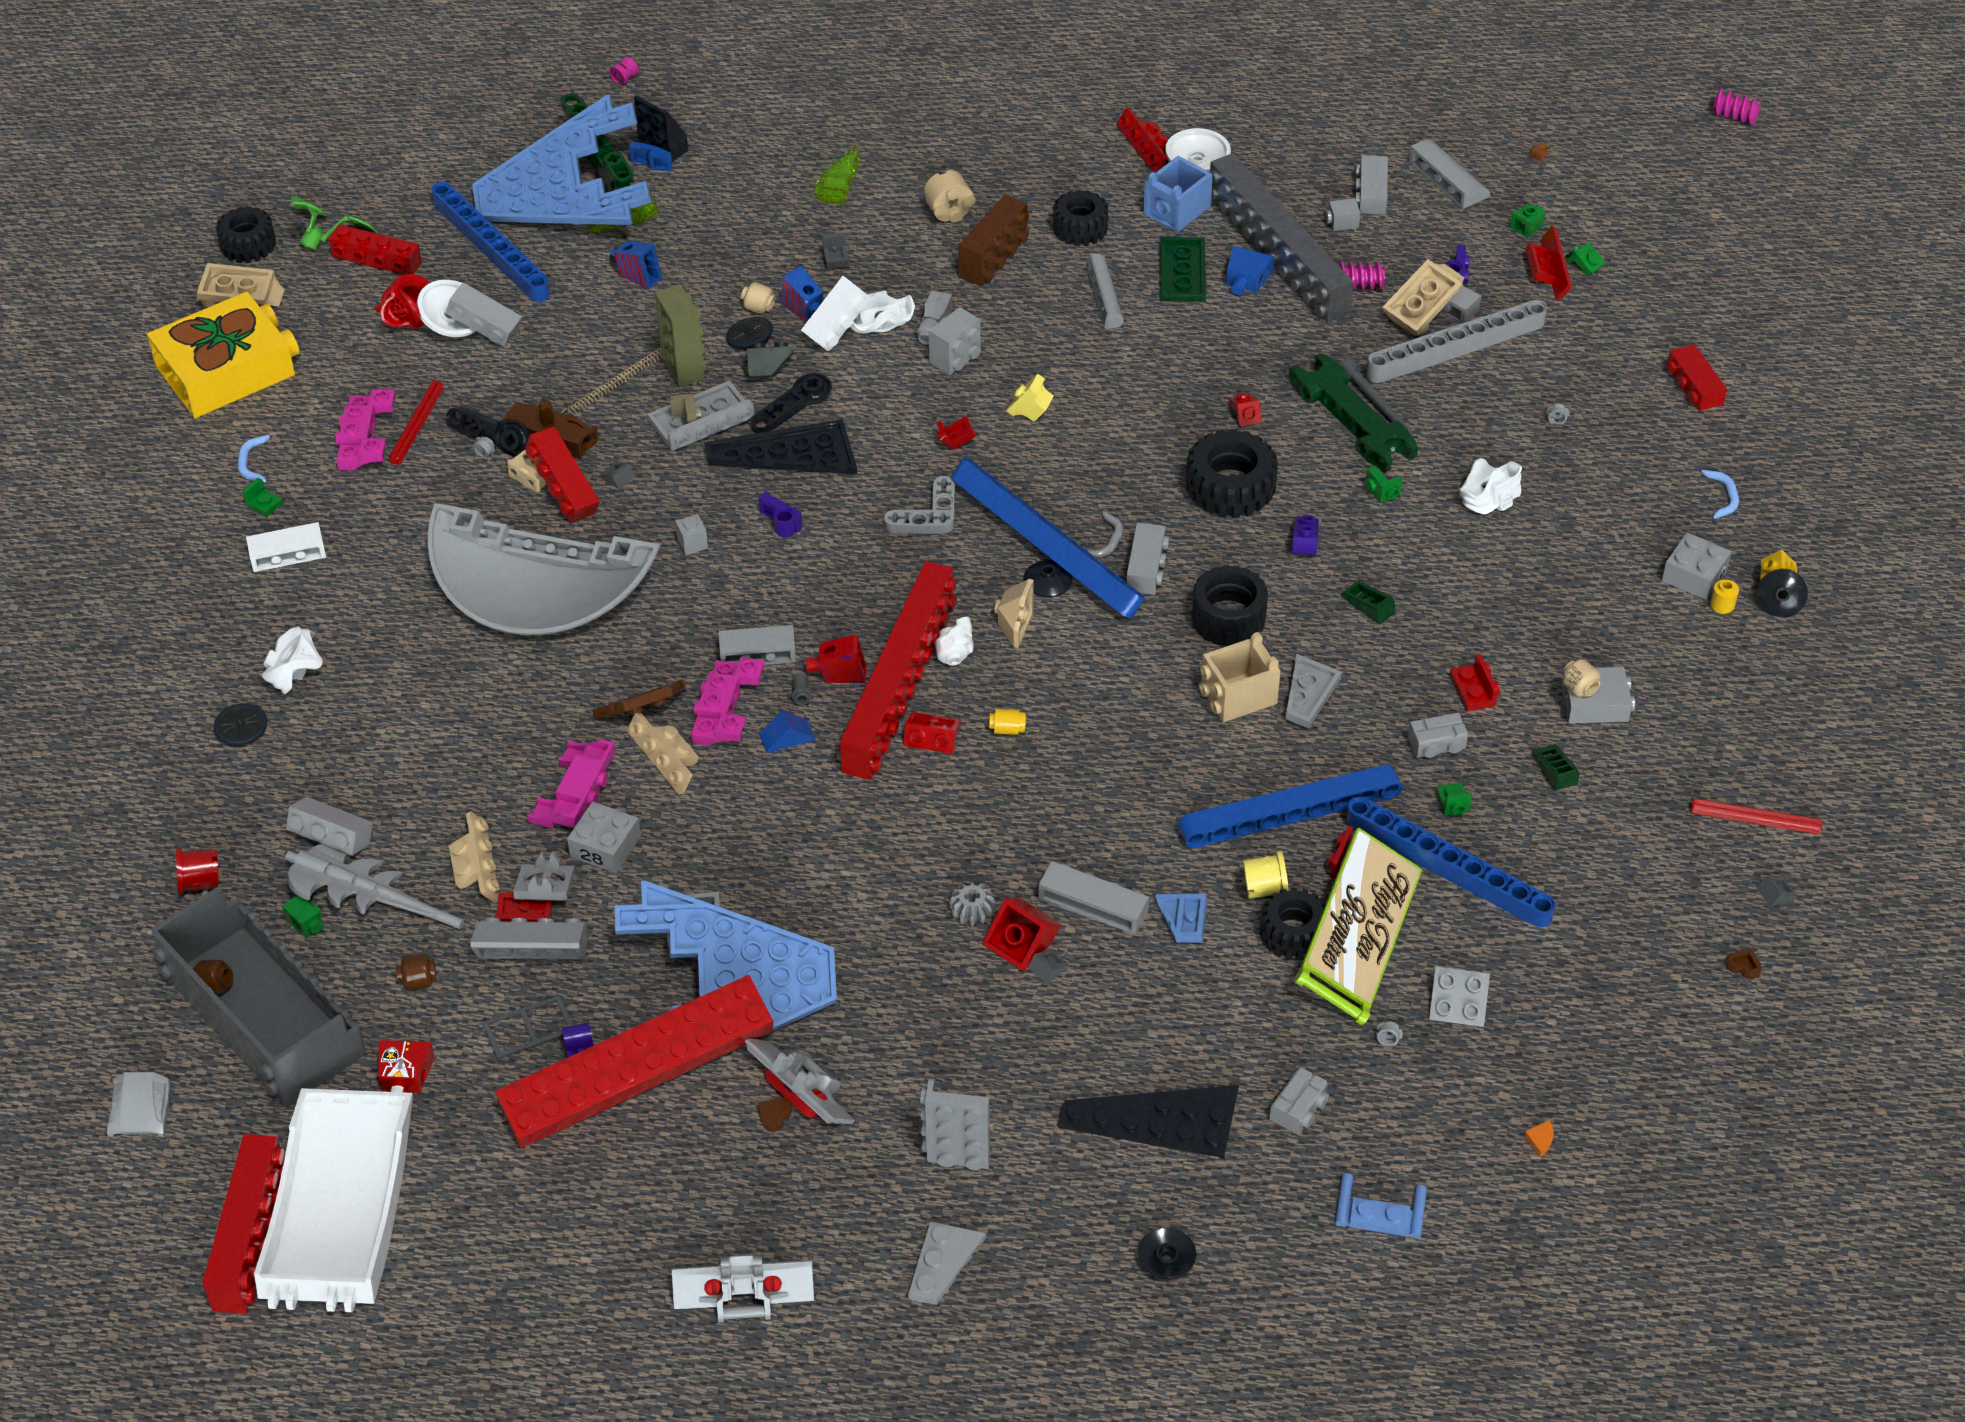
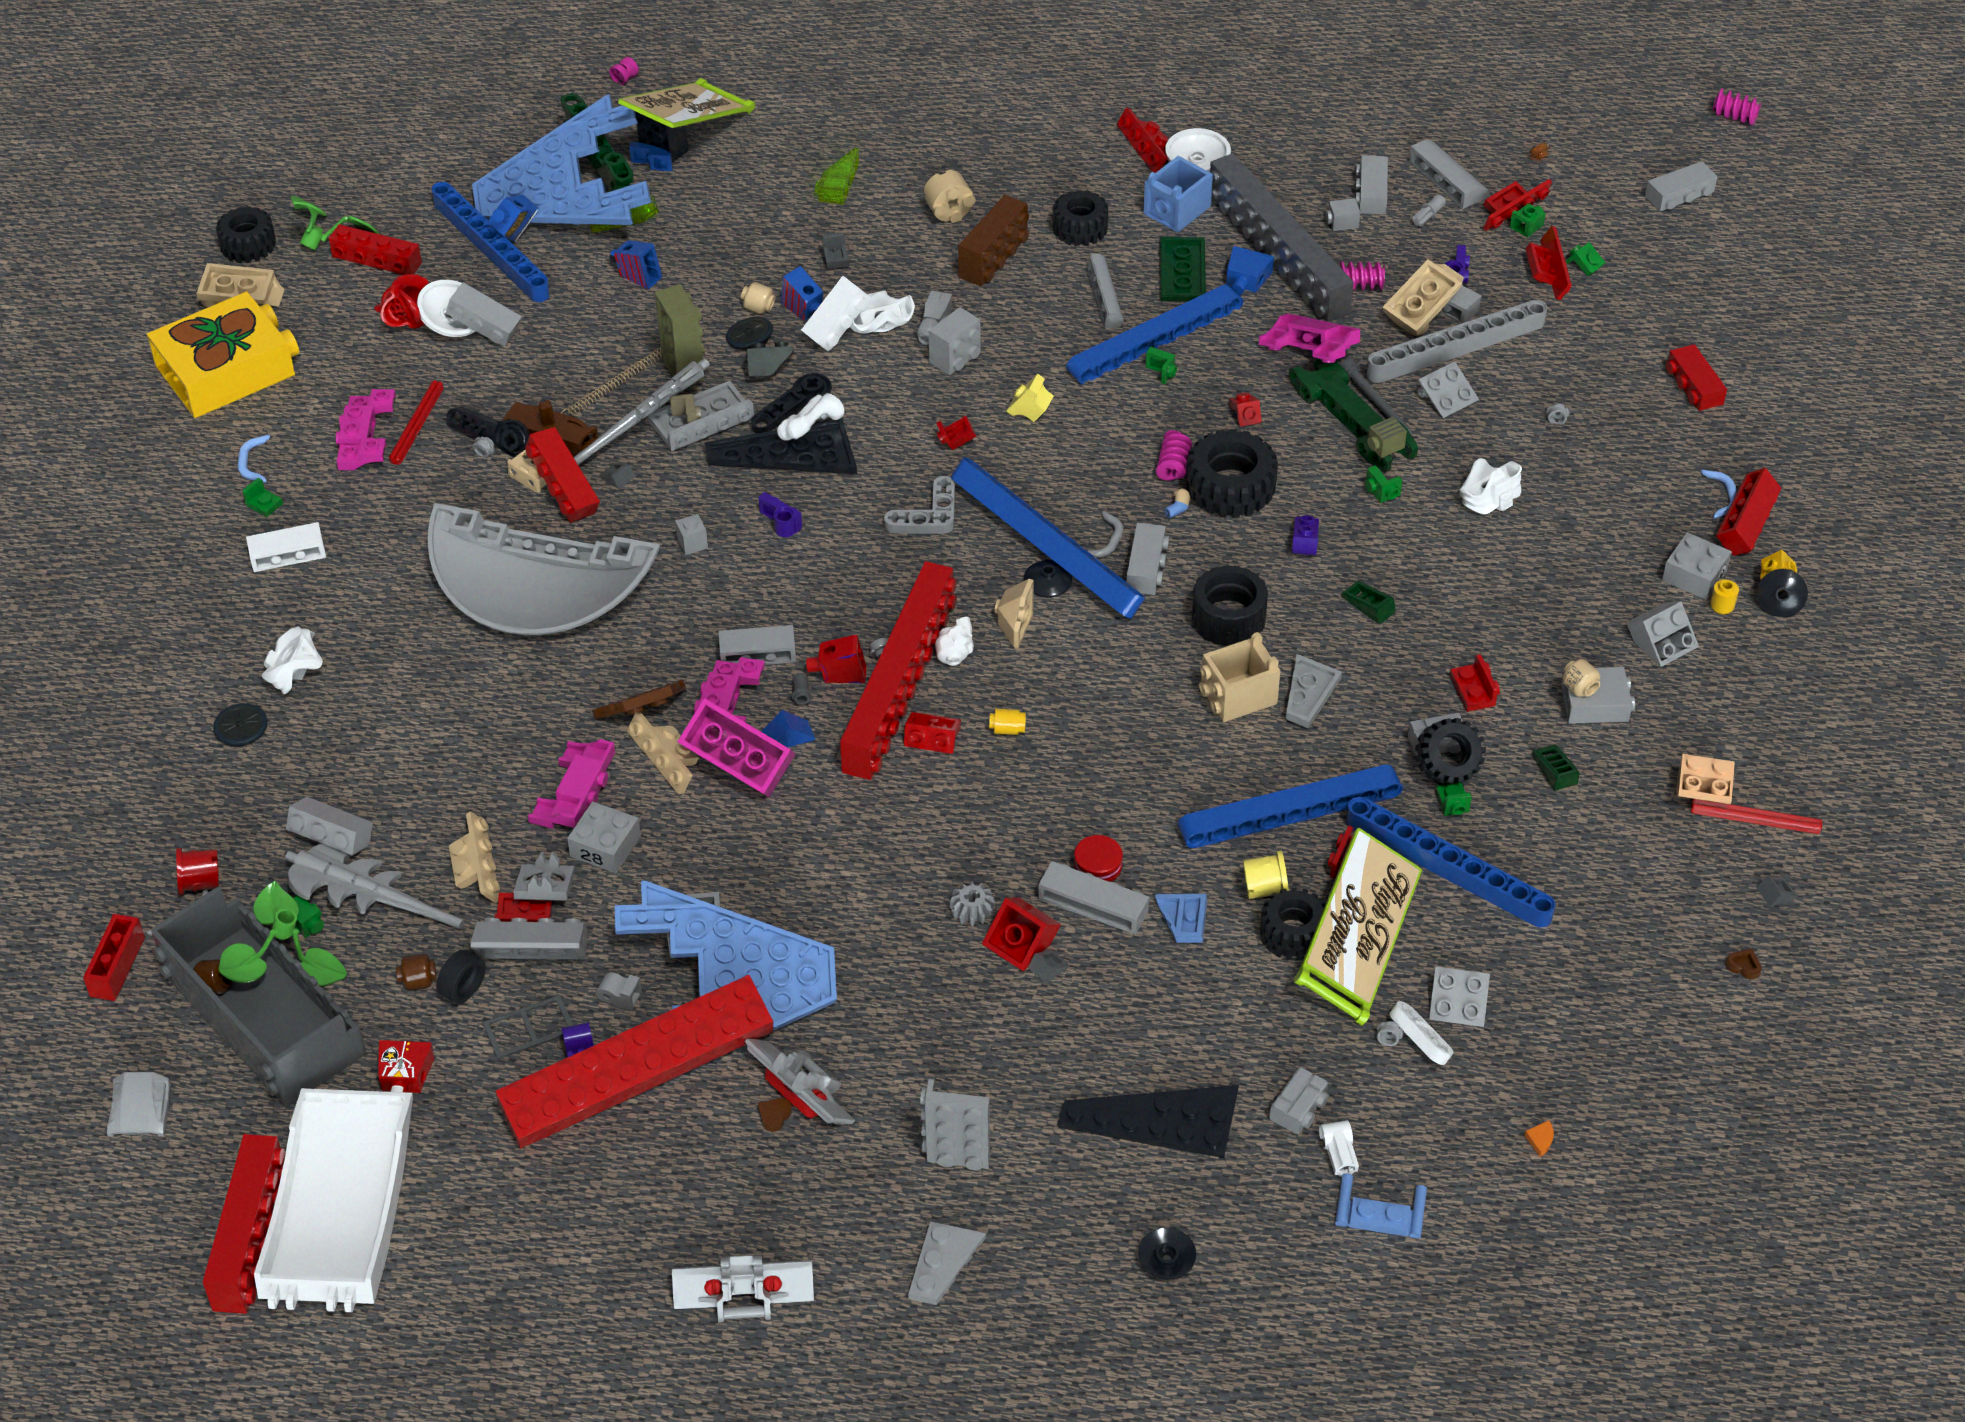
(114, 957): none -> red brick
(278, 908): none -> bright green plant
(460, 976): none -> black tyre
(511, 218): none -> blue torso
(619, 990): none -> light grey leg
(678, 383): none -> light grey animal
(687, 104): none -> flag
(736, 747): none -> dark pink brick
(816, 410): none -> white piece
(877, 647): none -> light grey plate
(1099, 857): none -> red head
(1153, 333): none -> blue beam
(1161, 362): none -> green bracket
(1173, 456): none -> dark pink piece
(1181, 503): none -> arm
(1323, 337): none -> dark pink bracket
(1339, 1142): none -> white piece
(1387, 437): none -> olive brick
(1421, 1033): none -> white beam
(1428, 210): none -> light grey axle
(1447, 390): none -> light grey hinge
(1469, 744): none -> black tyre
(1510, 199): none -> red bracket
(1663, 632): none -> light grey slope
(1681, 186): none -> light grey brick
(1705, 778): none -> light nougat slope
(1748, 512): none -> red brick

